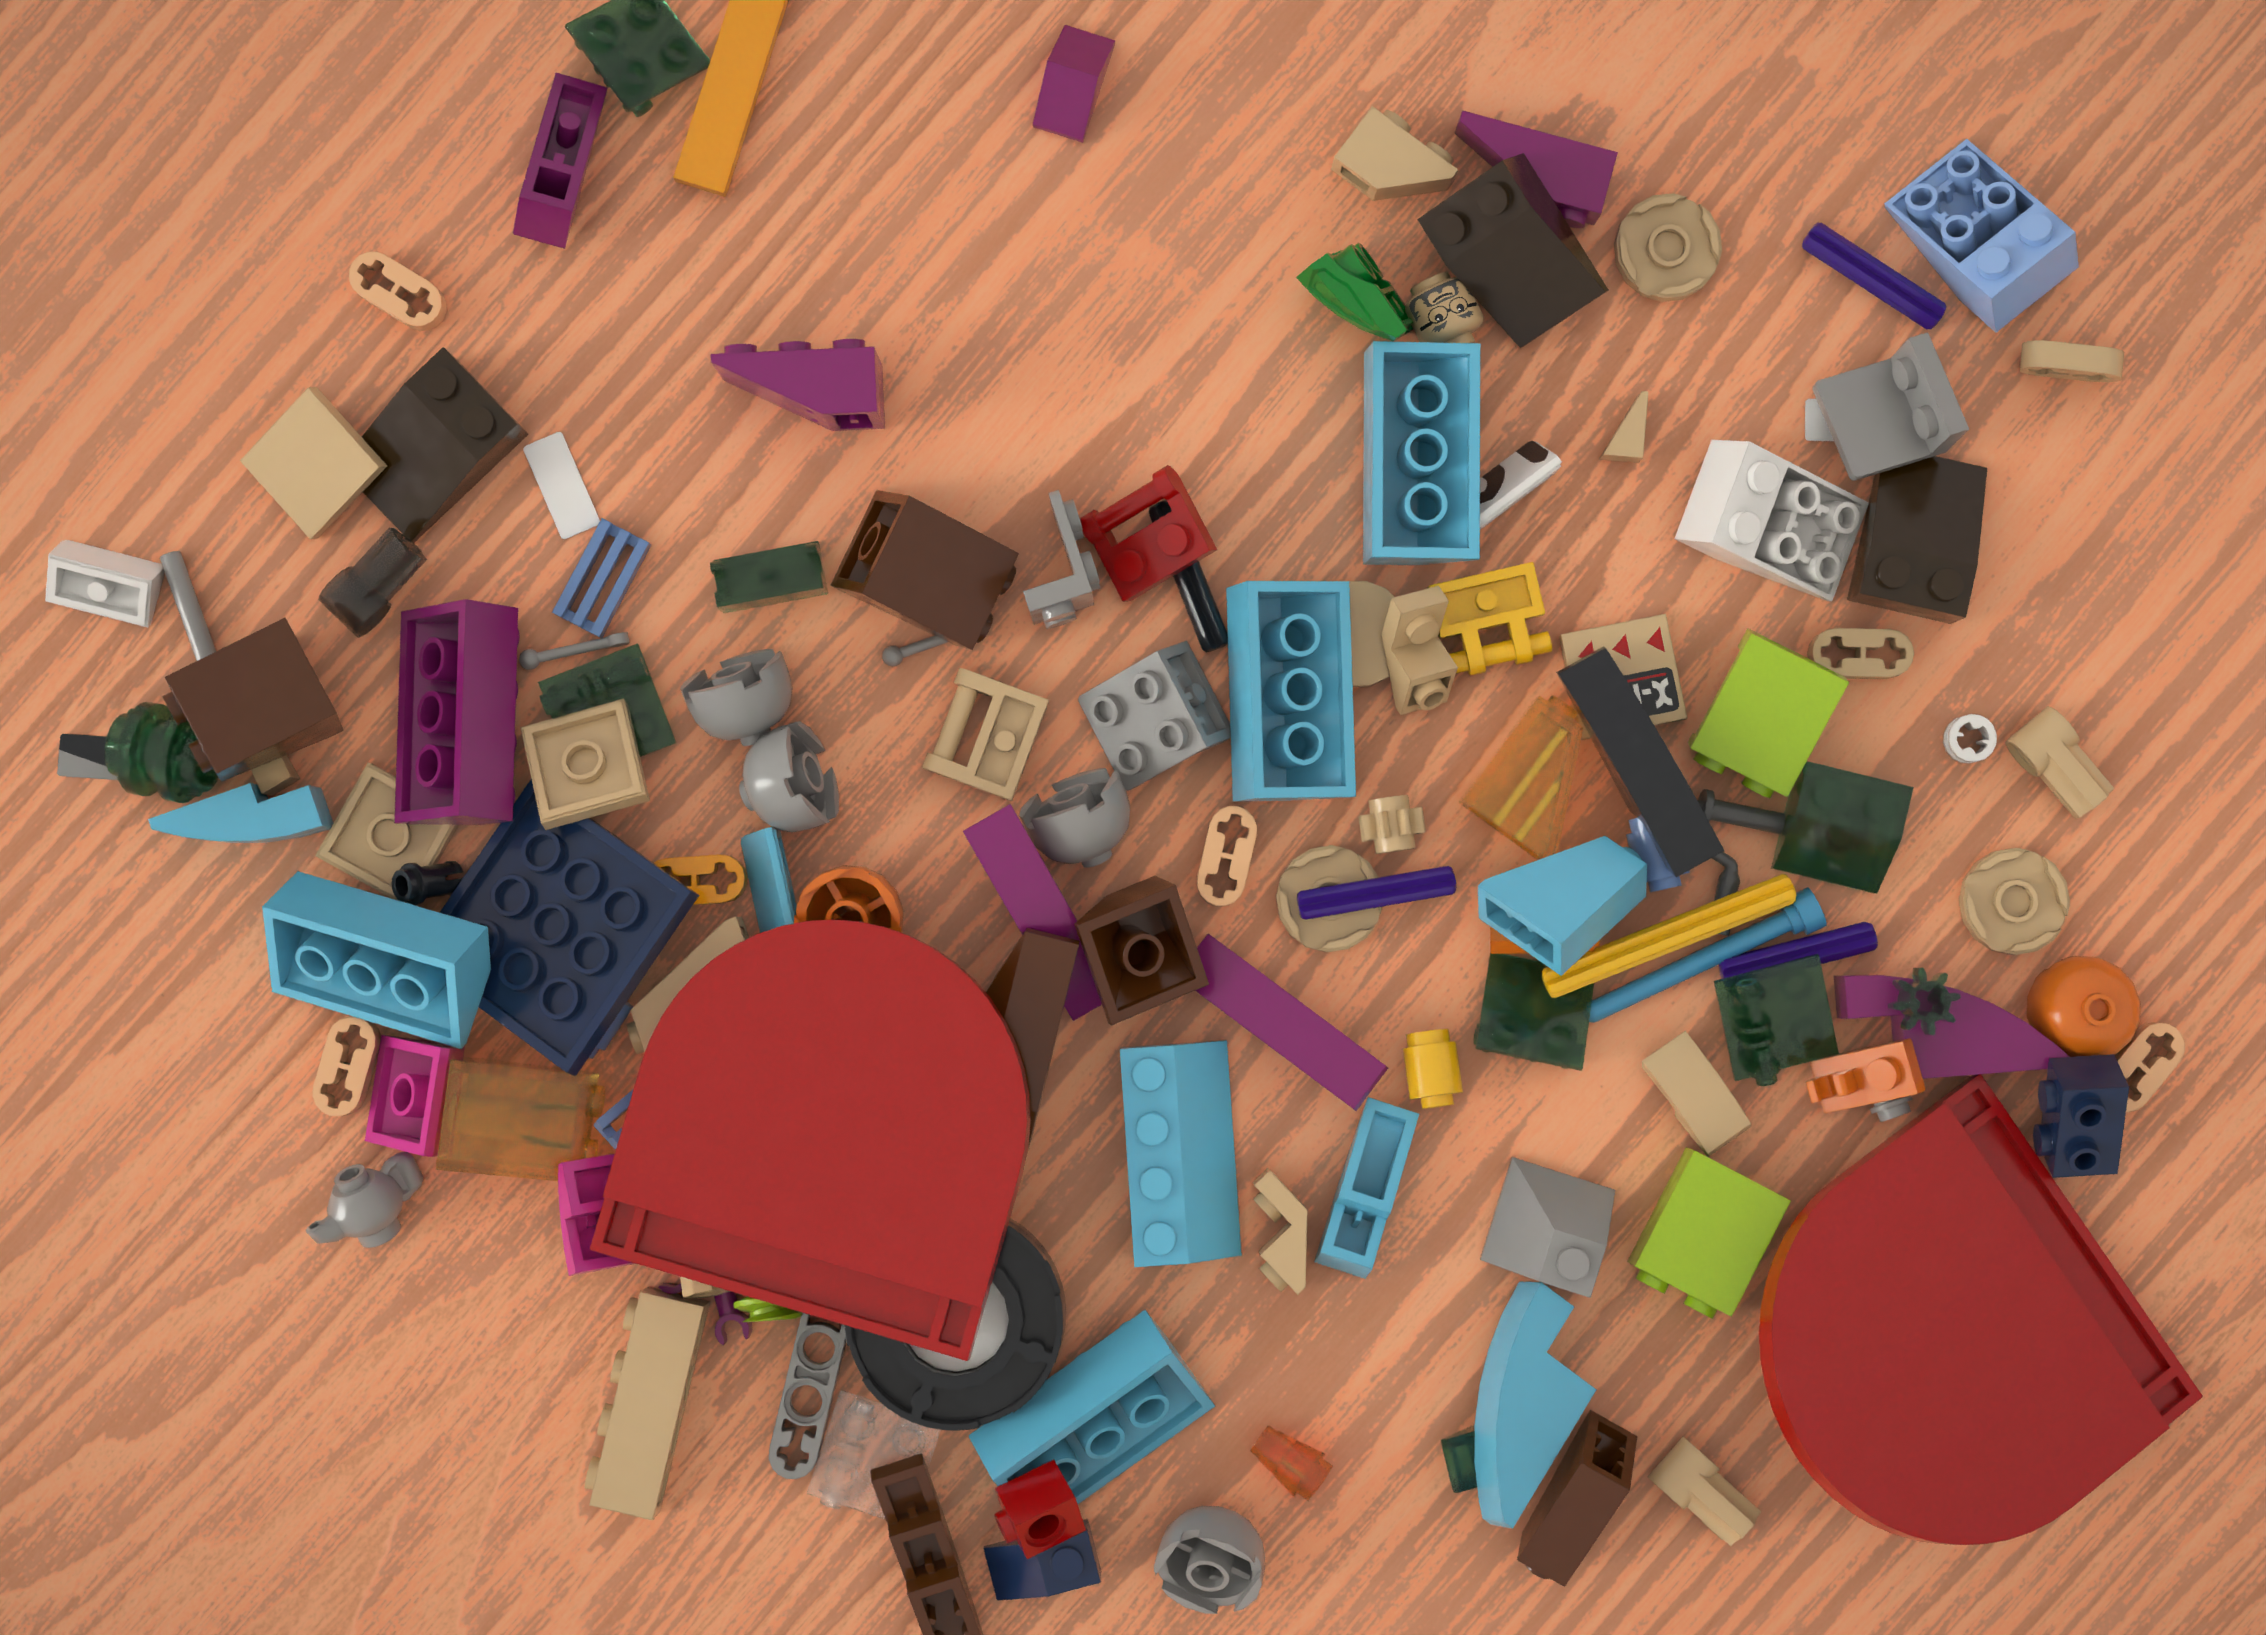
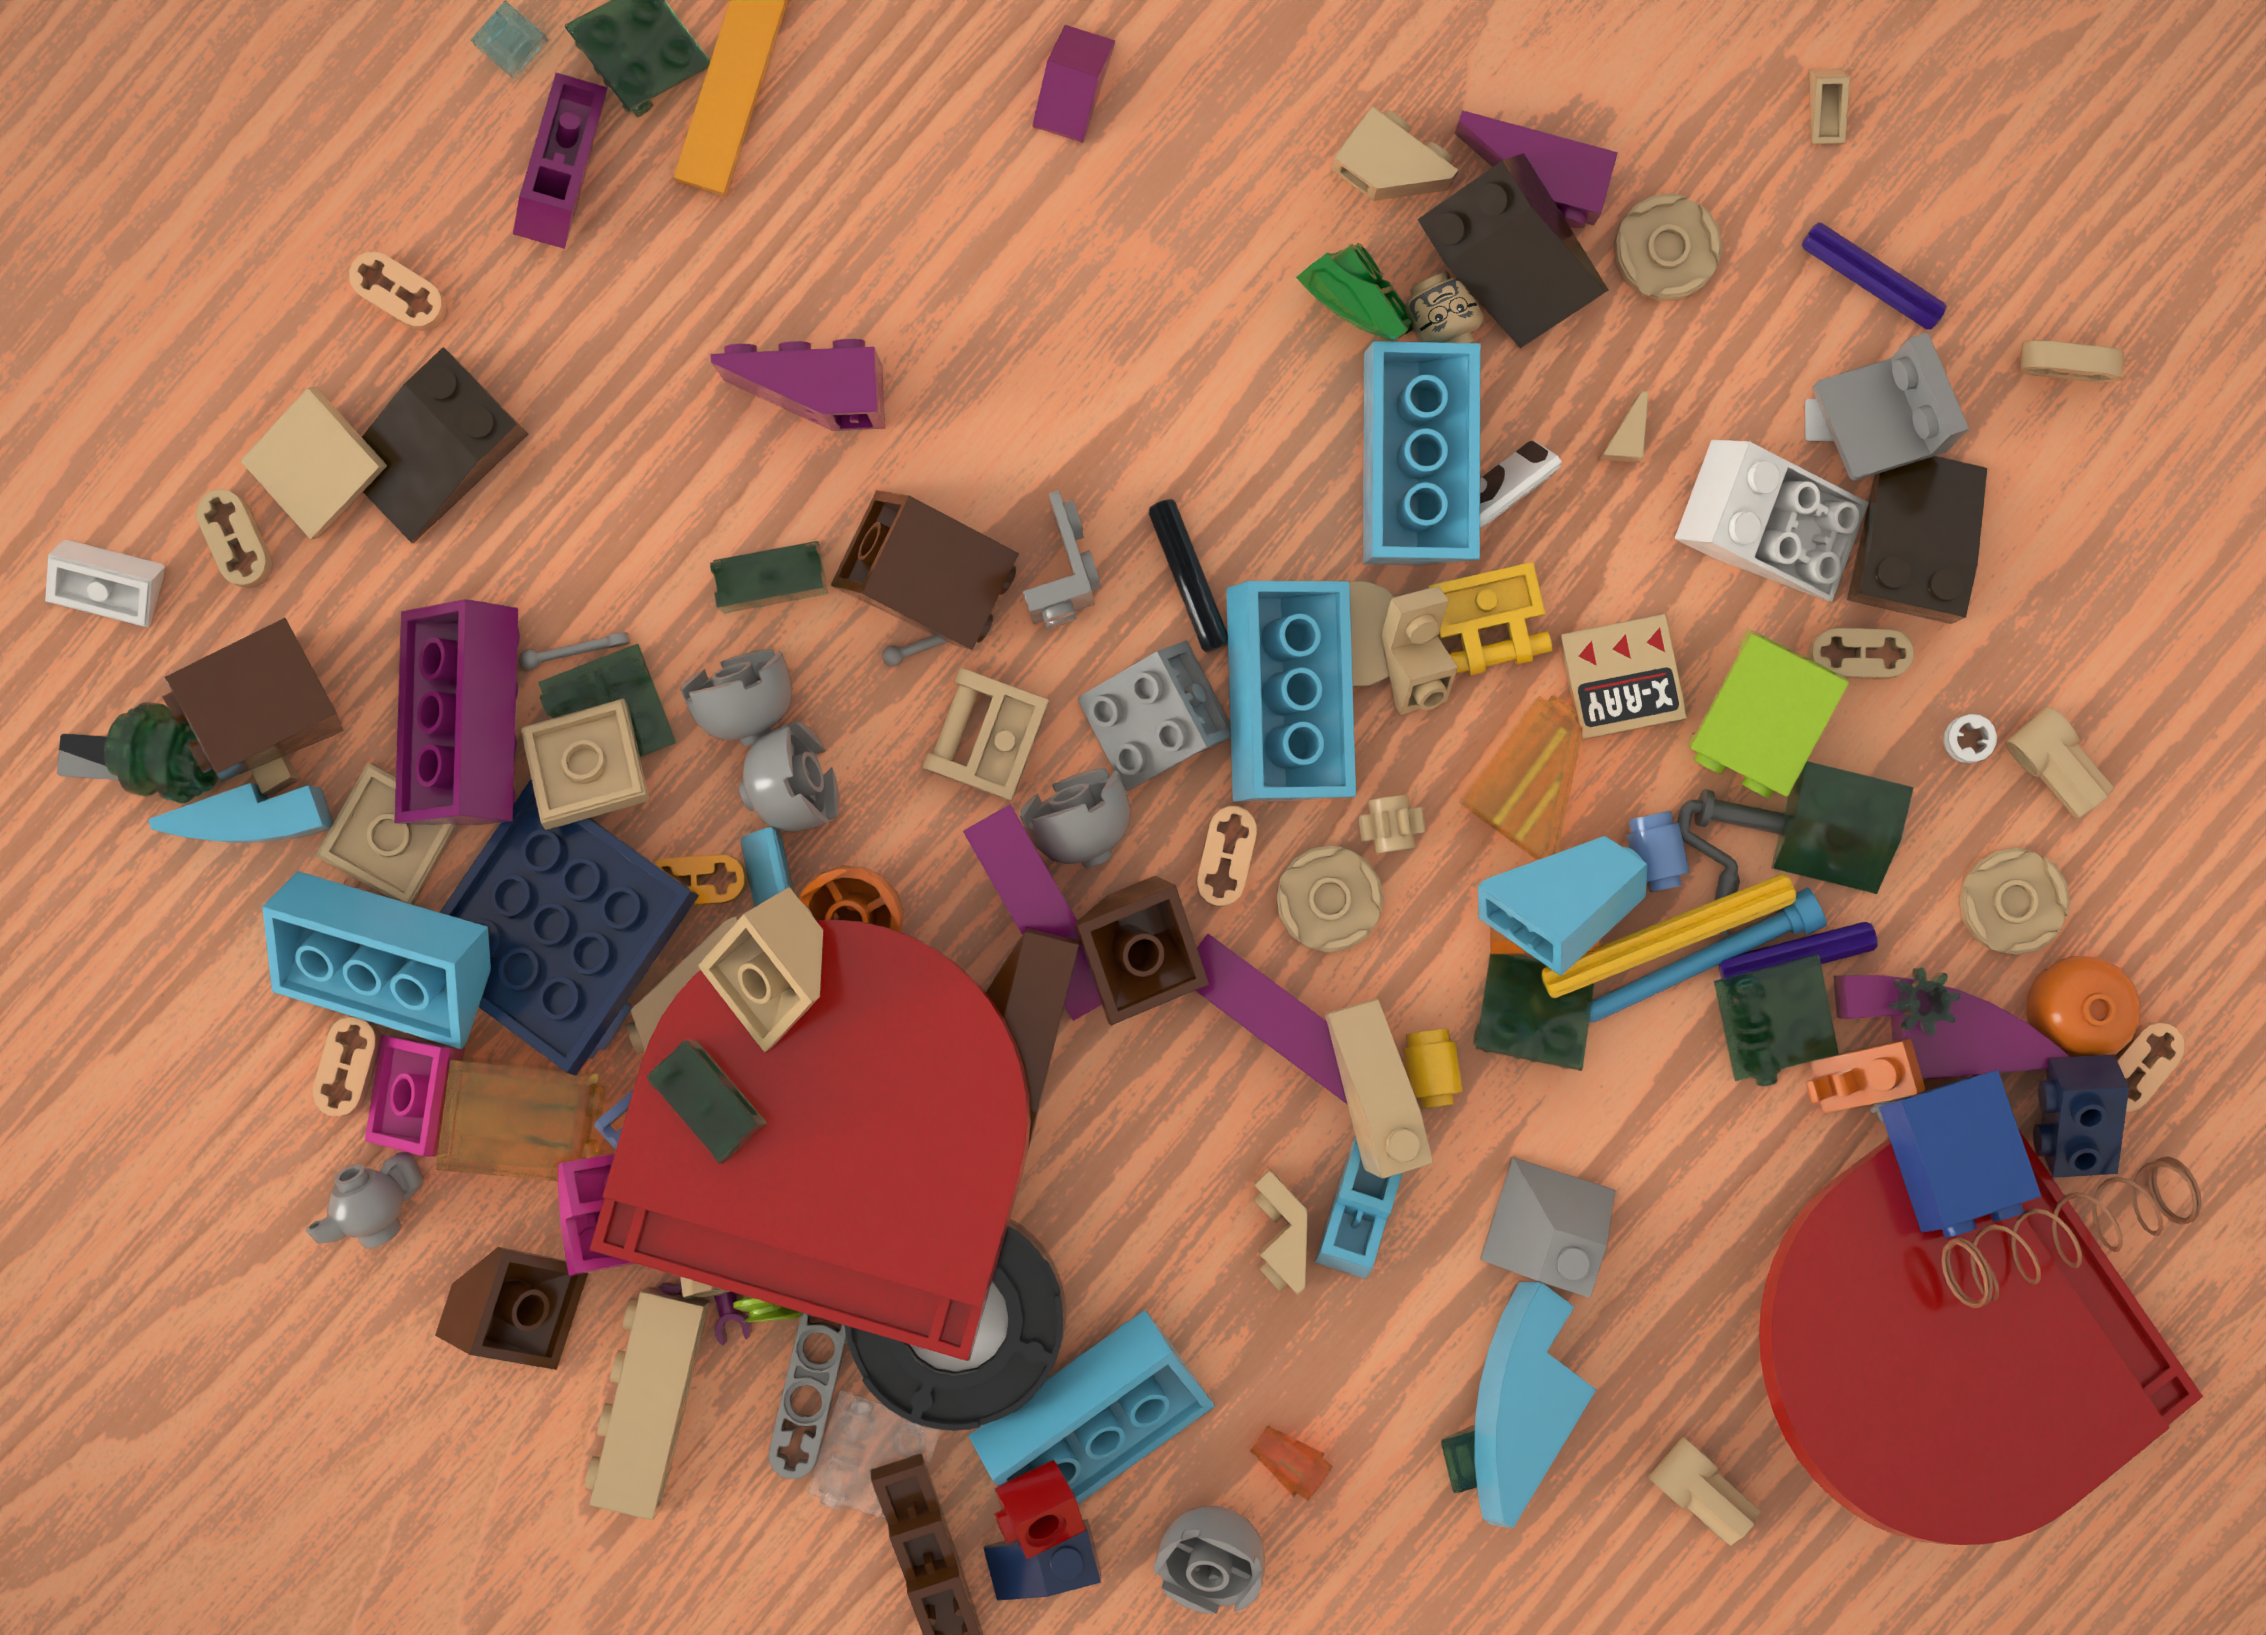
(187, 604): light grey bar -> none
(245, 532): none -> tan beam
(363, 592): clear smoke piece -> none
(416, 883): black pin -> none
(509, 39): none -> clear light blue tile
(513, 1308): none -> reddish brown slope
(561, 485): white sticker -> none
(583, 569): medium blue tile -> none
(706, 1100): none -> clear green hinge
(769, 966): none -> tan slope
(1157, 549): red plate -> none
(1180, 1153): medium azure slope -> none
(1376, 892): dark purple axle -> none
(1378, 1091): none -> tan slope
(1579, 1499): reddish brown slope -> none
(1640, 762): black slope -> none
(1696, 1093): tan slope -> none
(1707, 1234): lime brick -> none
(1828, 105): none -> tan piece
(1960, 1154): none -> blue brick
(1985, 234): light blue slope -> none
(2156, 1201): none -> nougat piece

